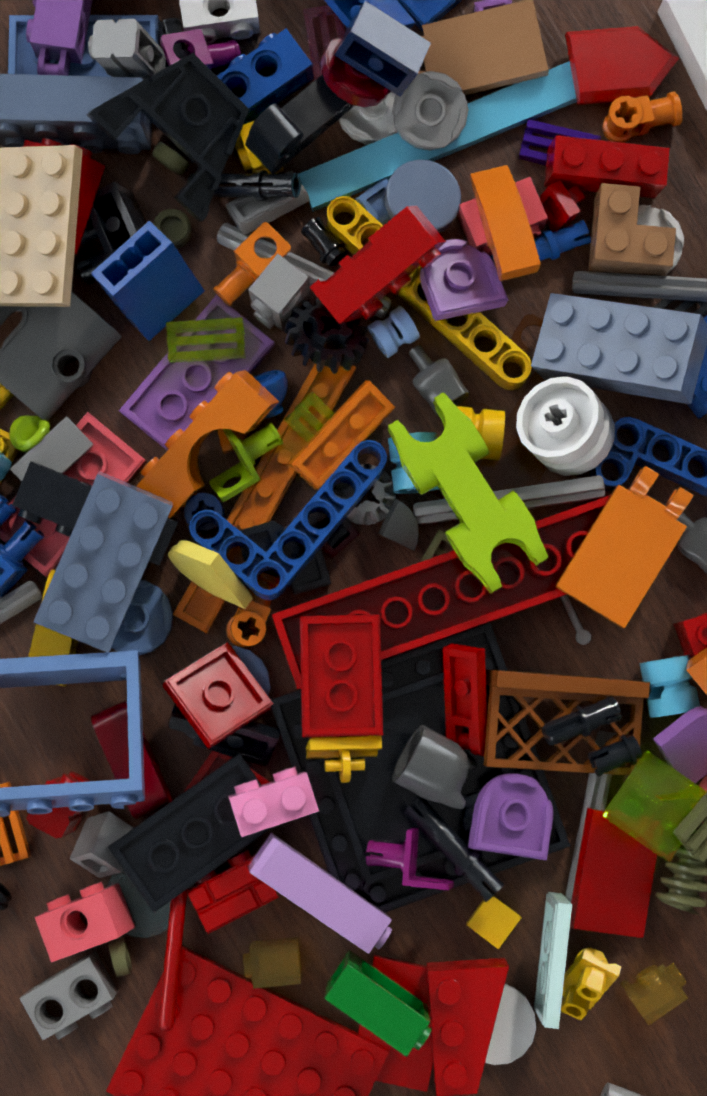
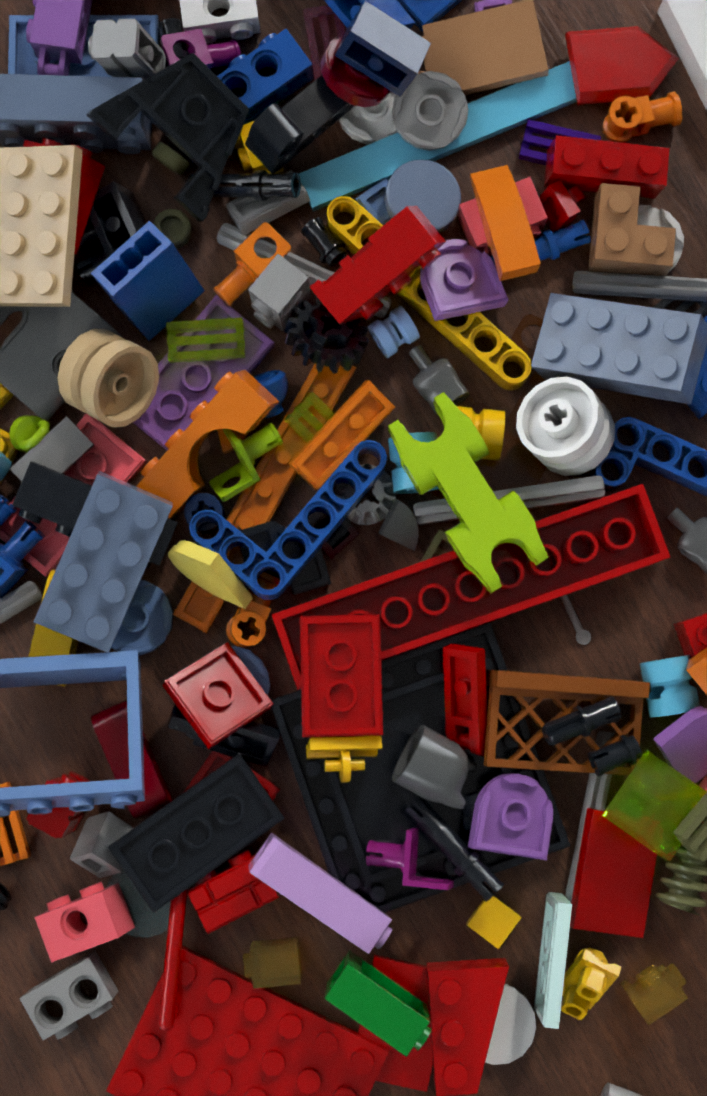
(108, 377): none -> tan wheel
(120, 956): olive tile -> none
(272, 803): bright pink brick -> none
(625, 549): orange tile -> none

